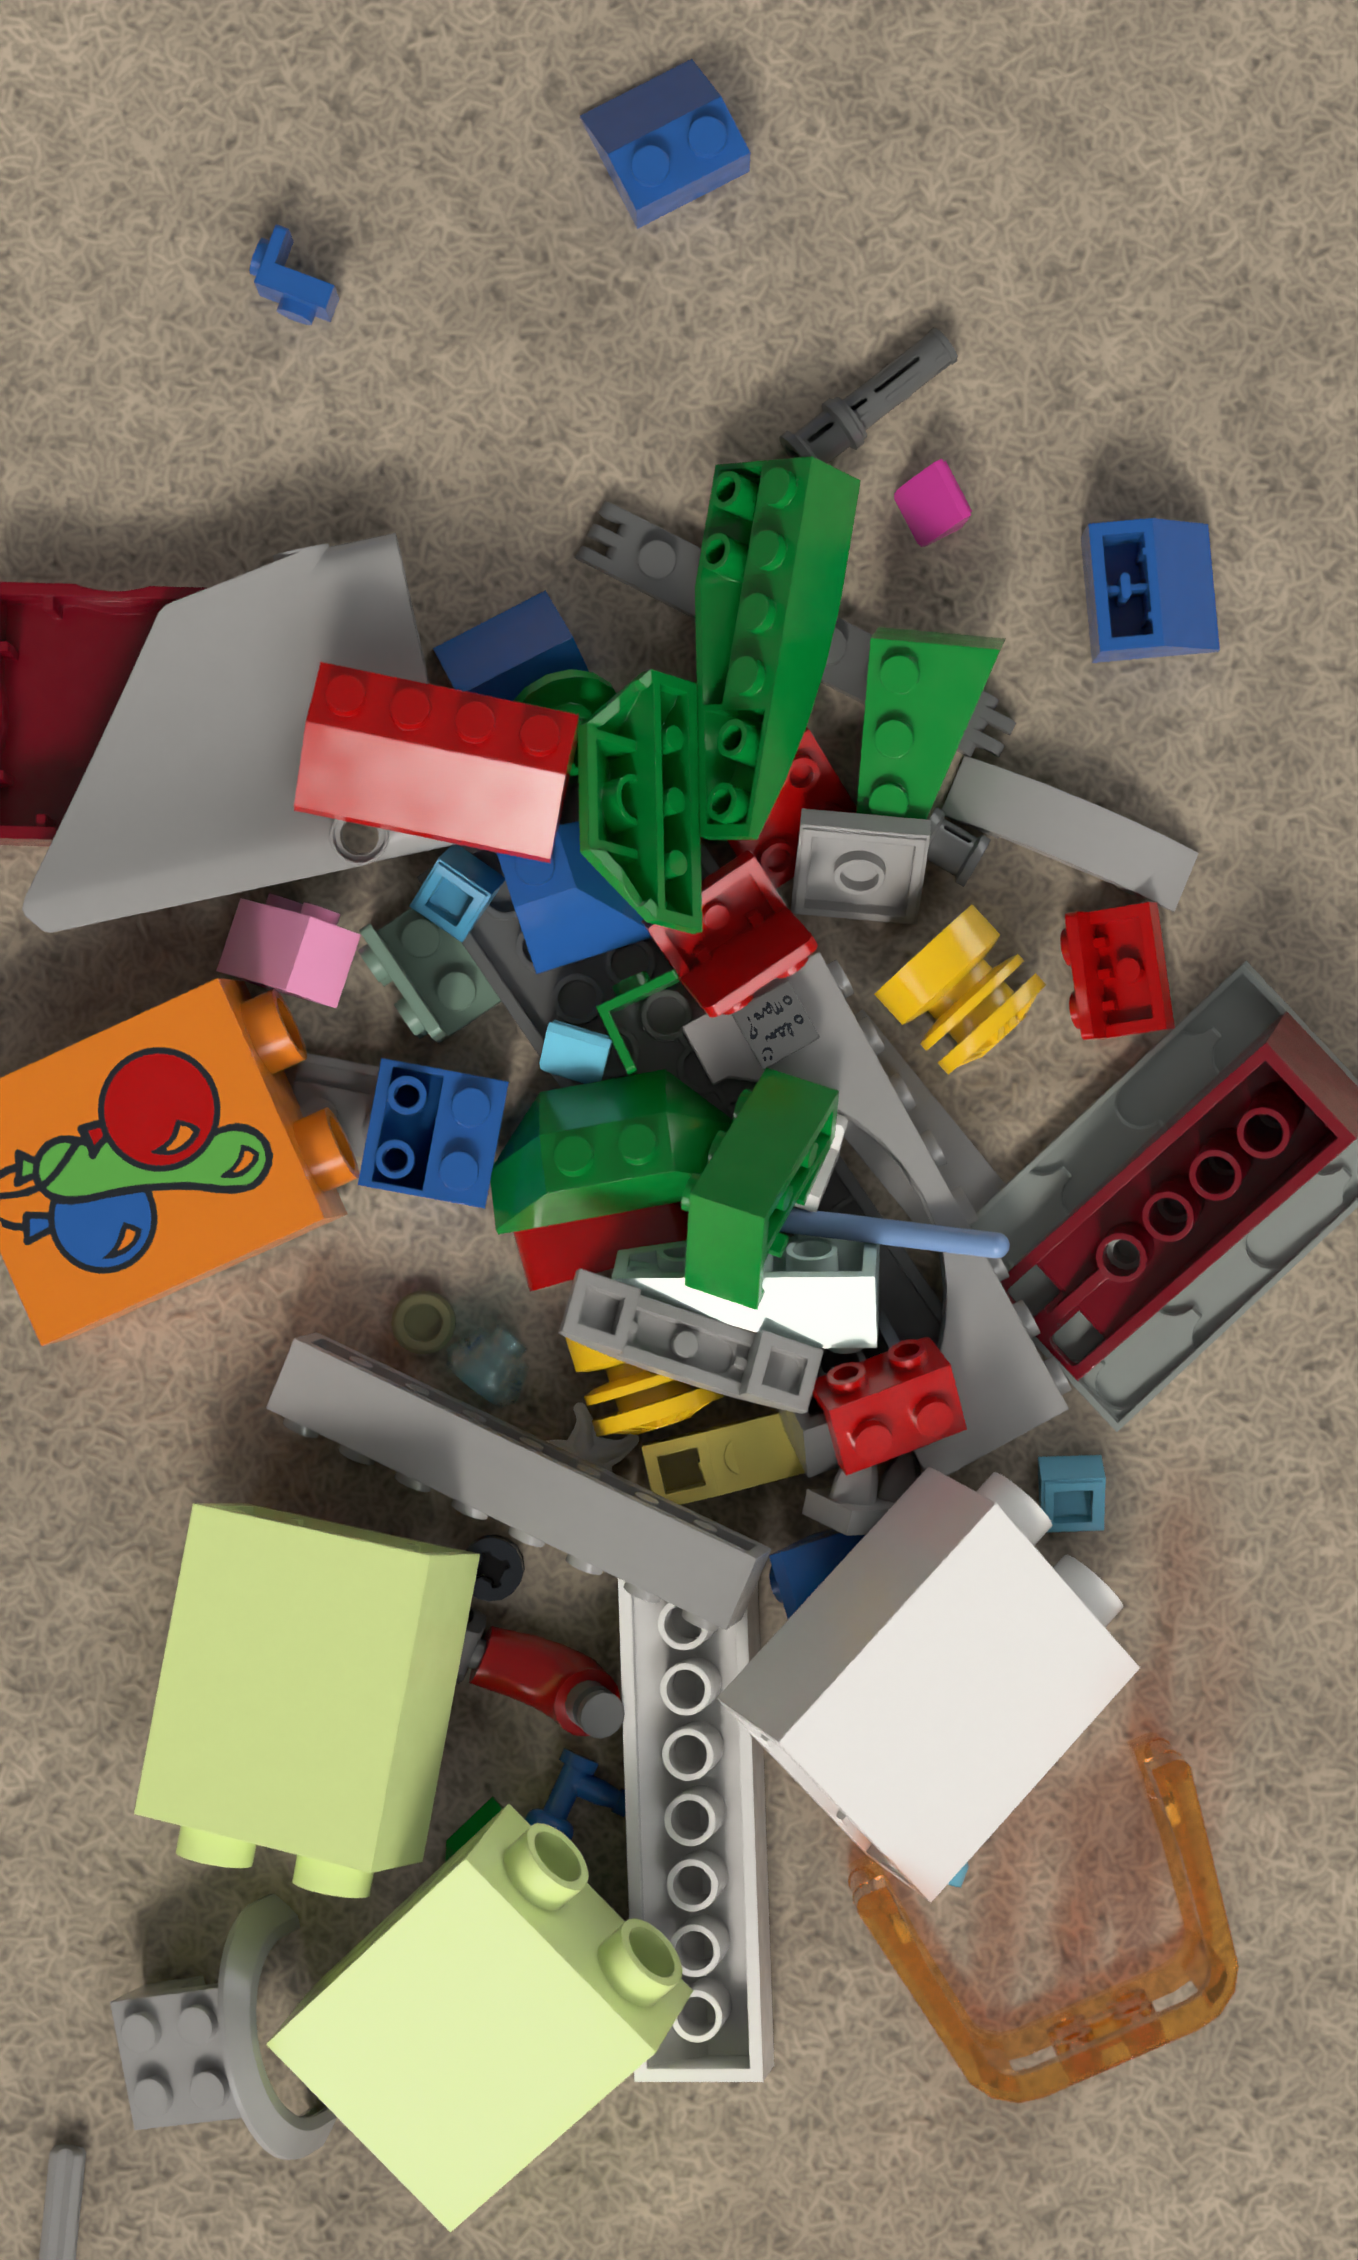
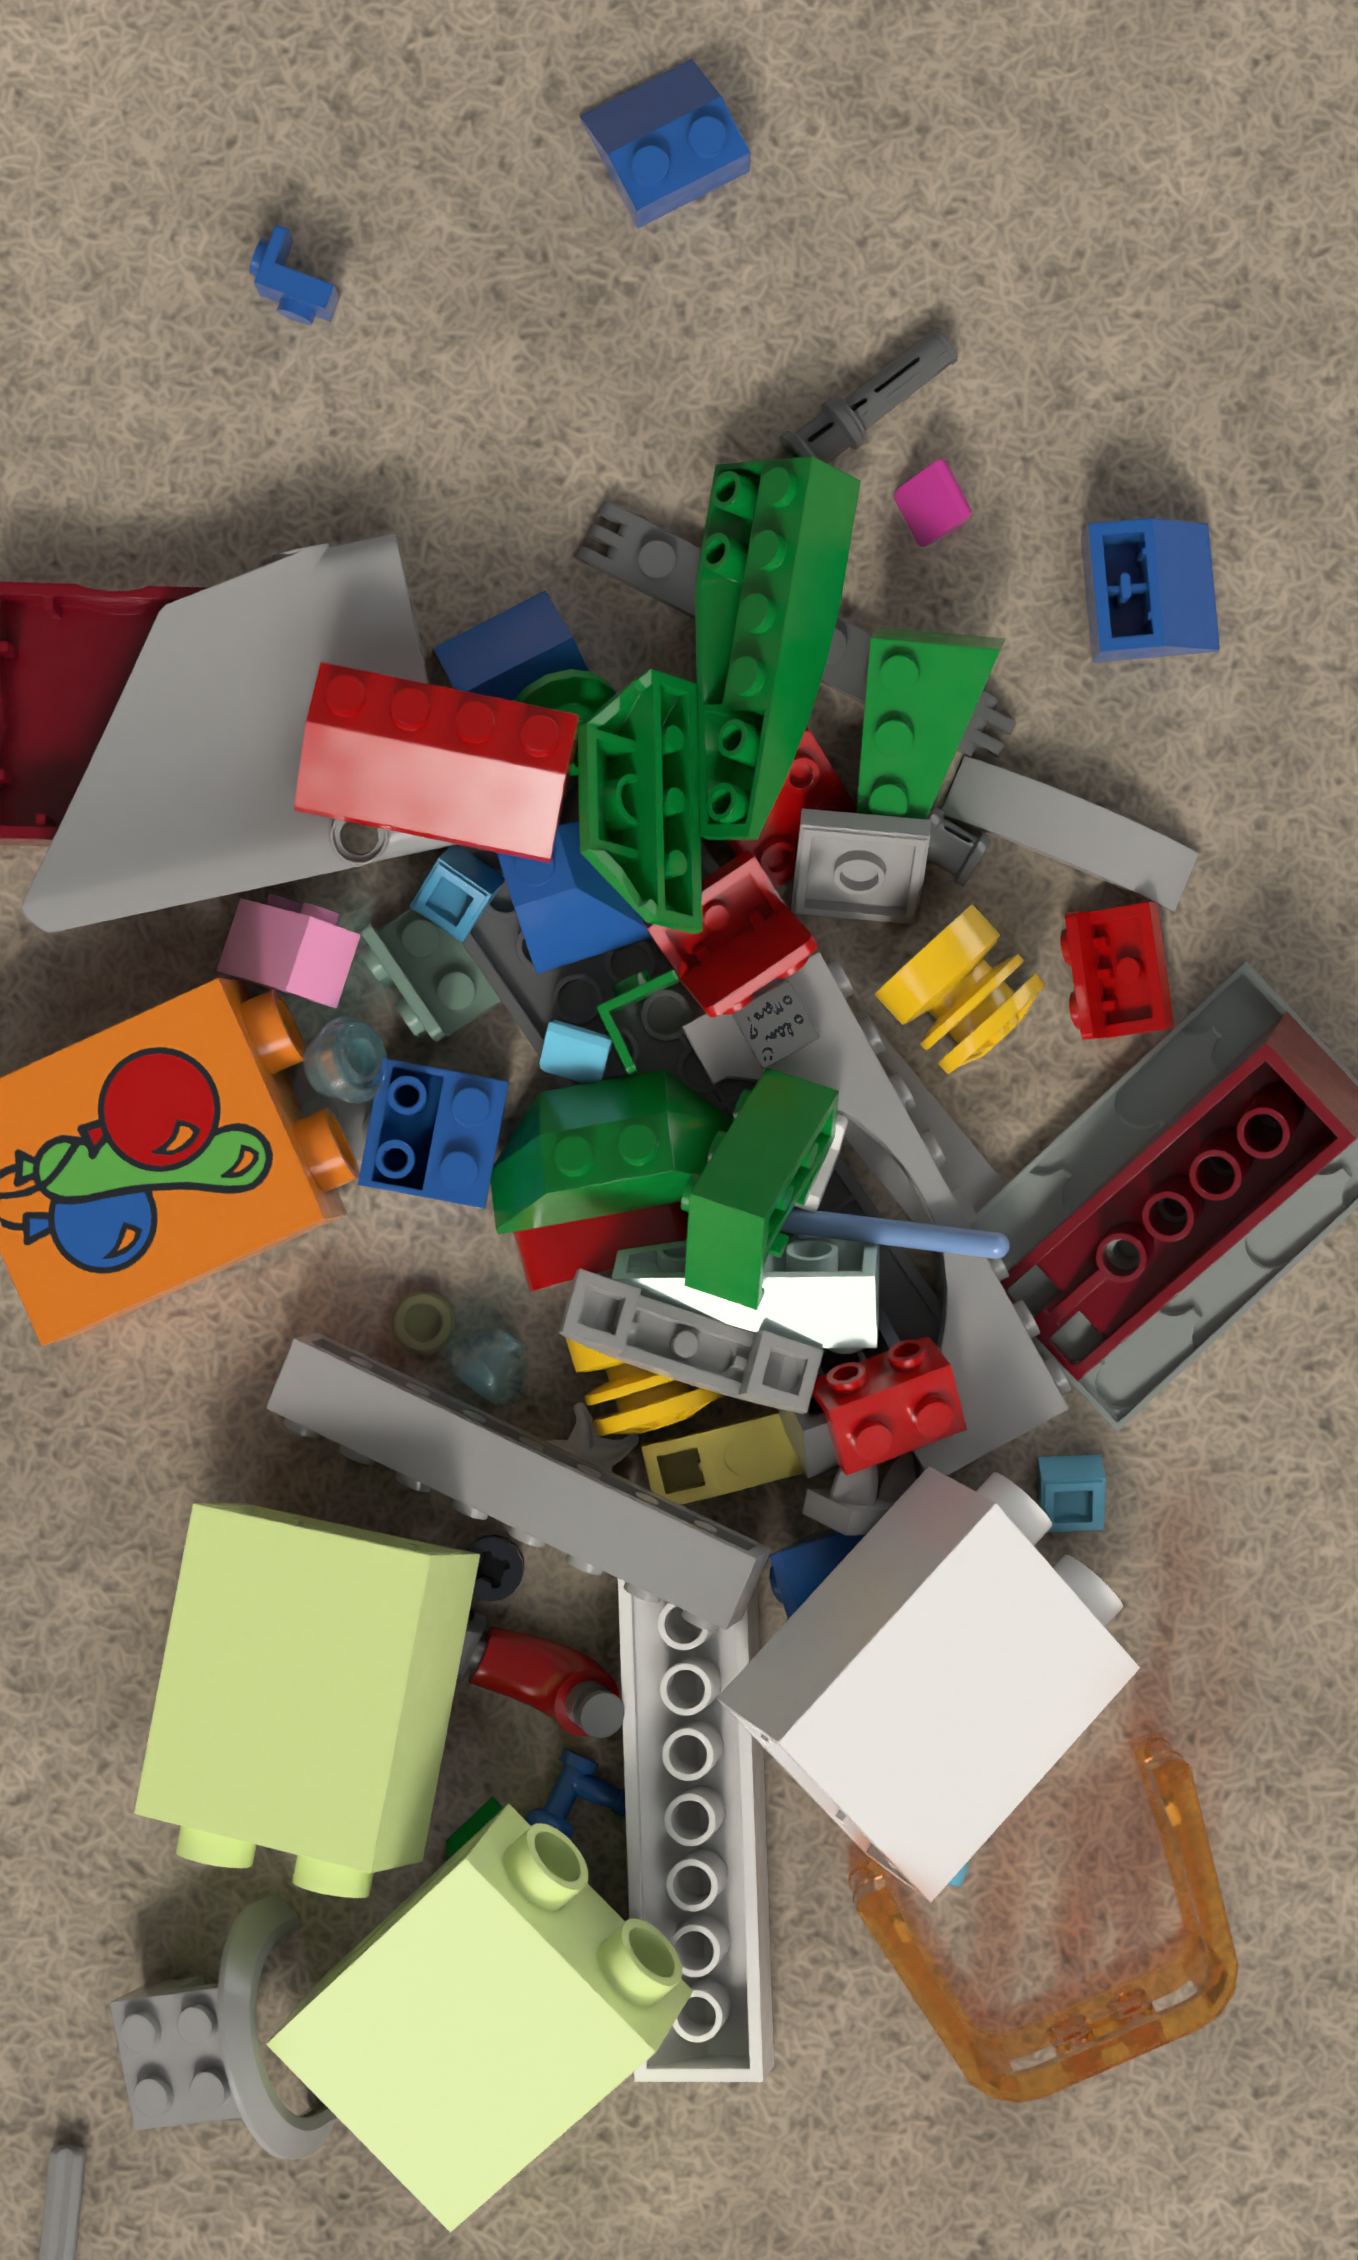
(346, 1061): none -> clear light blue cone

